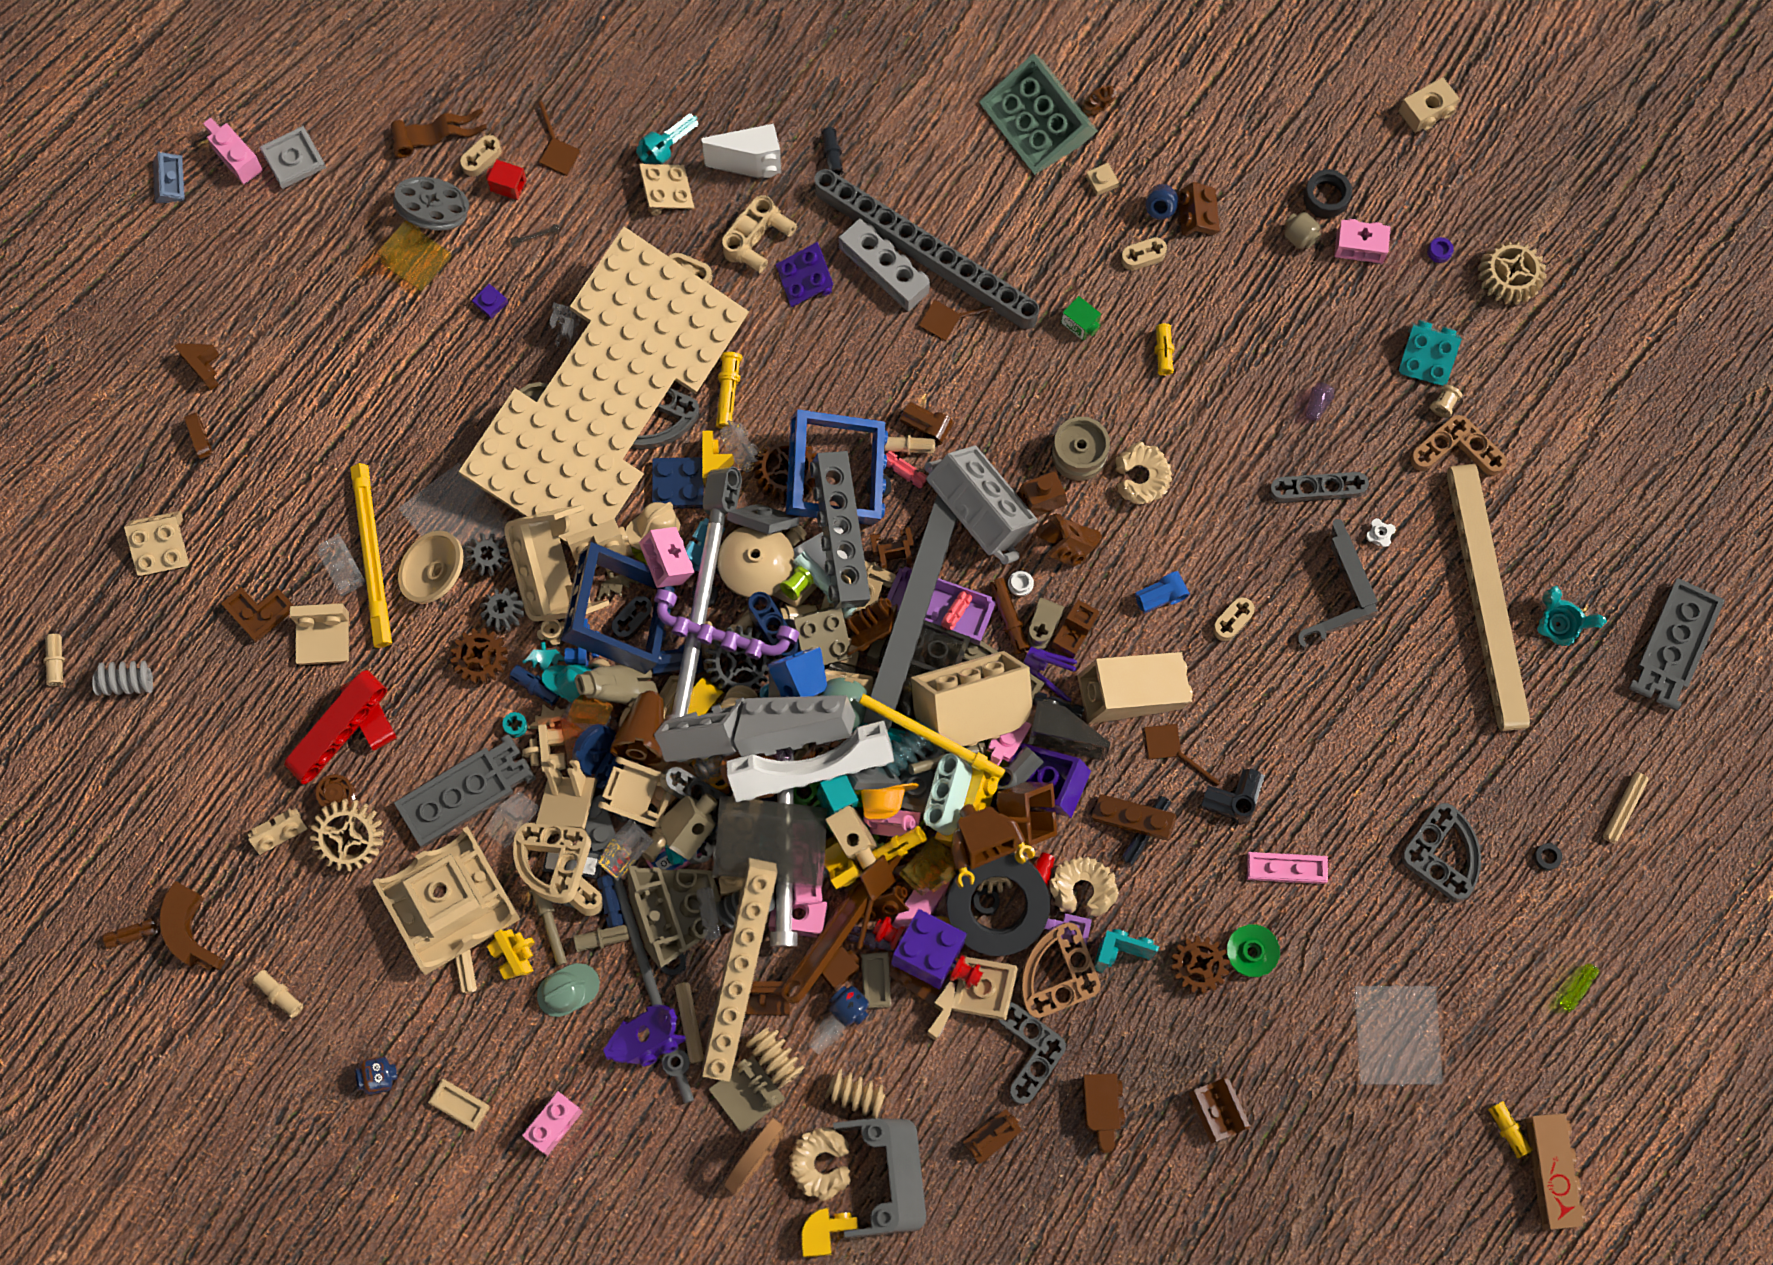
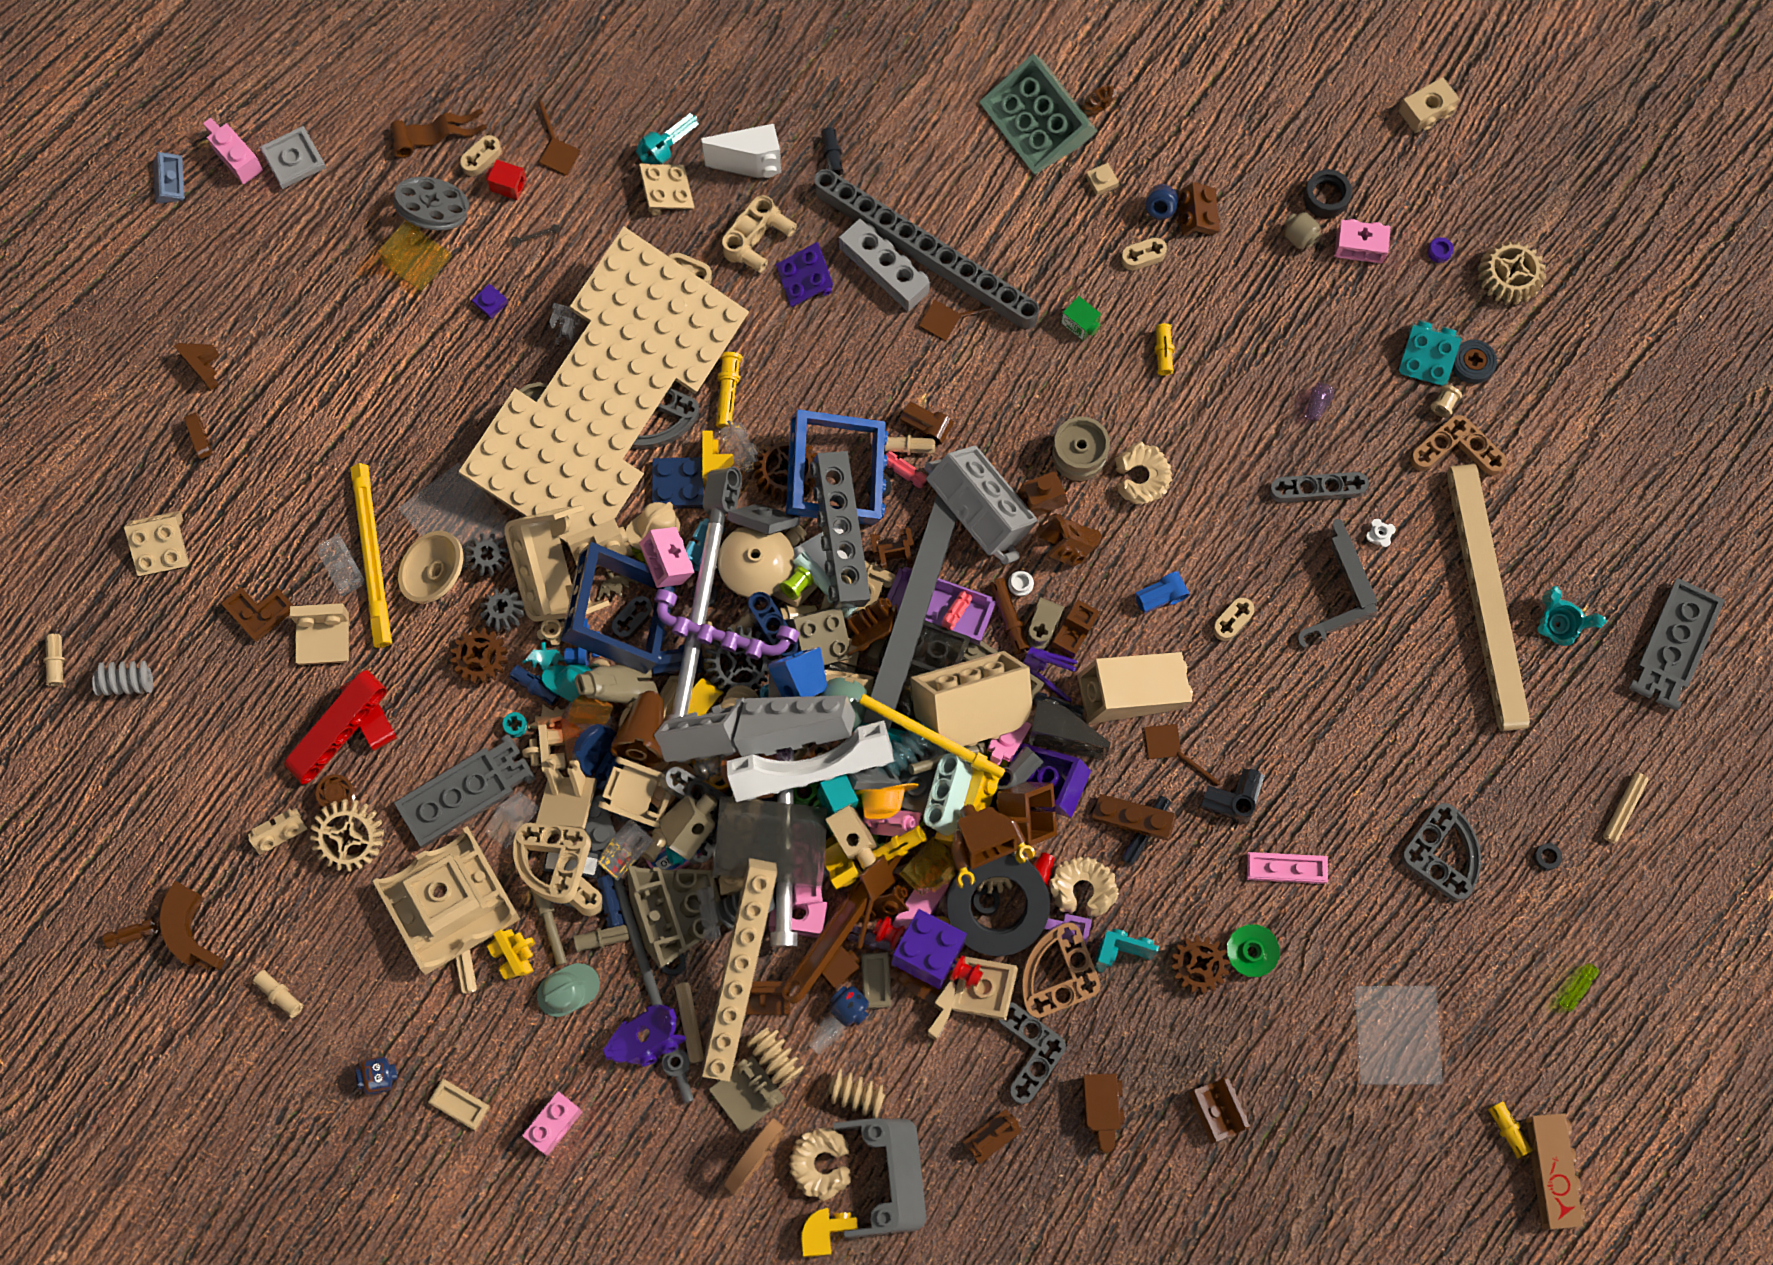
(1484, 355): none -> black bush

